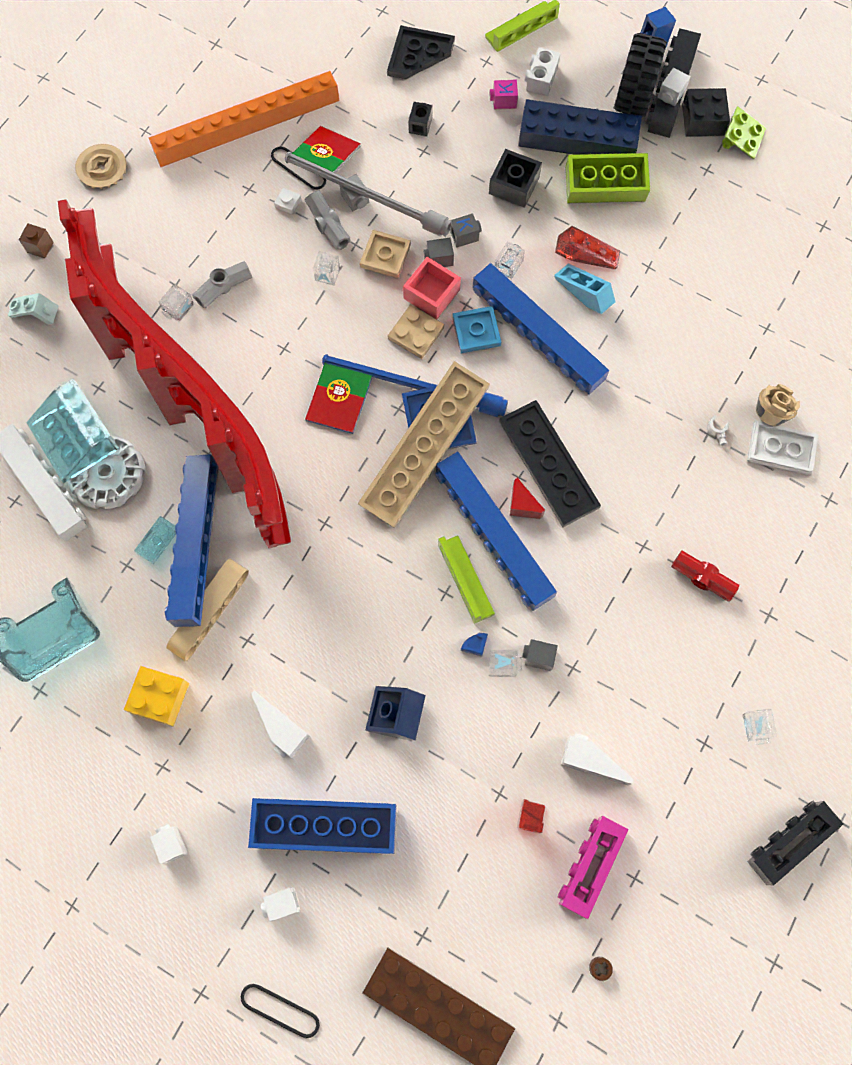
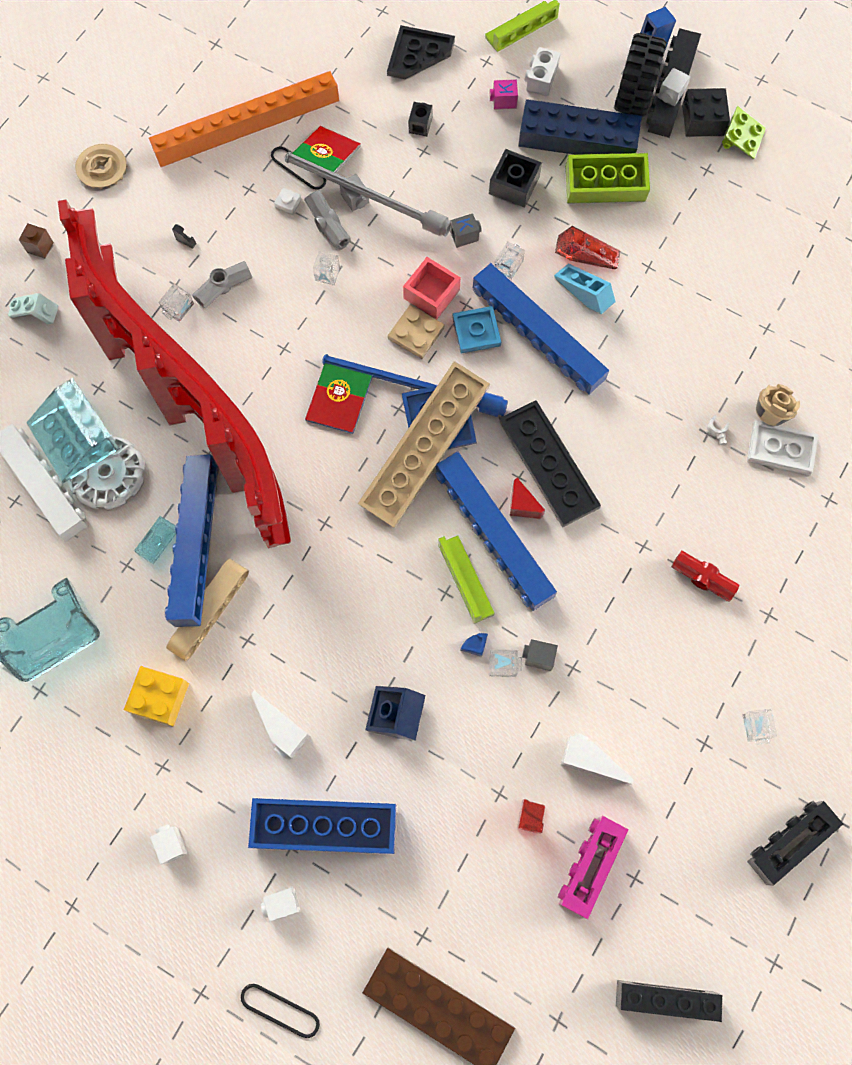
(182, 237): none -> black tile
(385, 253): tan plate -> none
(440, 251): dark grey brick -> none
(601, 977): reddish brown bush -> none
(669, 1001): none -> black brick

